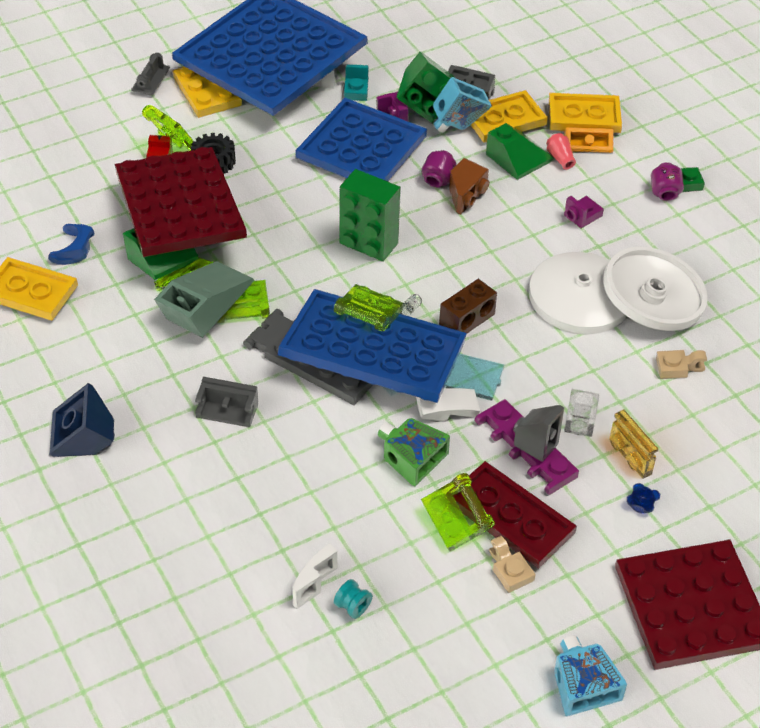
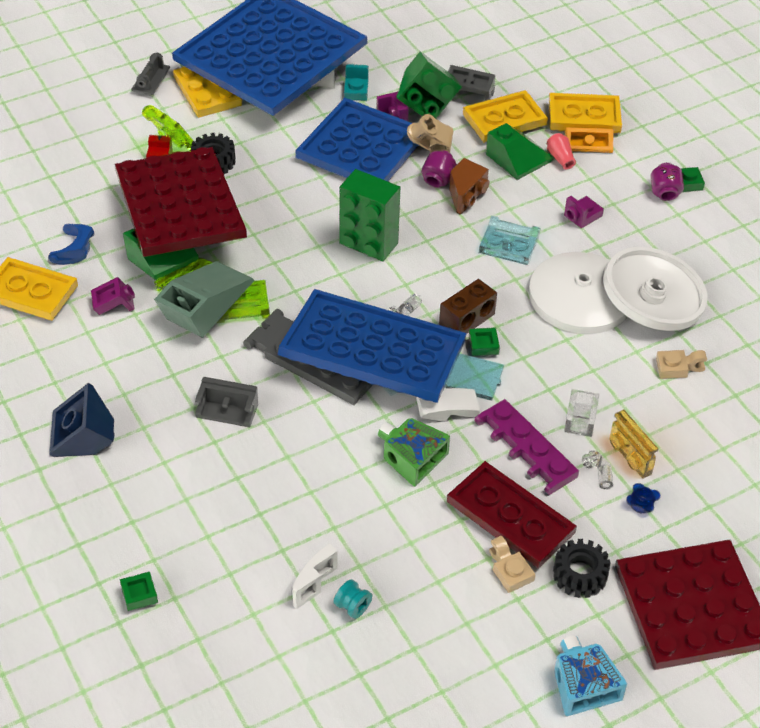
(111, 295): none -> magenta bracket
(138, 591): none -> green plate
(369, 306): clear neon green plate -> none
(434, 134): none -> tan piece
(449, 517): clear neon green plate -> none
(459, 105): medium azure torso -> none
(484, 341): none -> green plate
(506, 245): none -> clear light blue plate
(539, 431): dark grey slope -> none
(584, 554): none -> black tyre
(604, 468): none -> clear arm

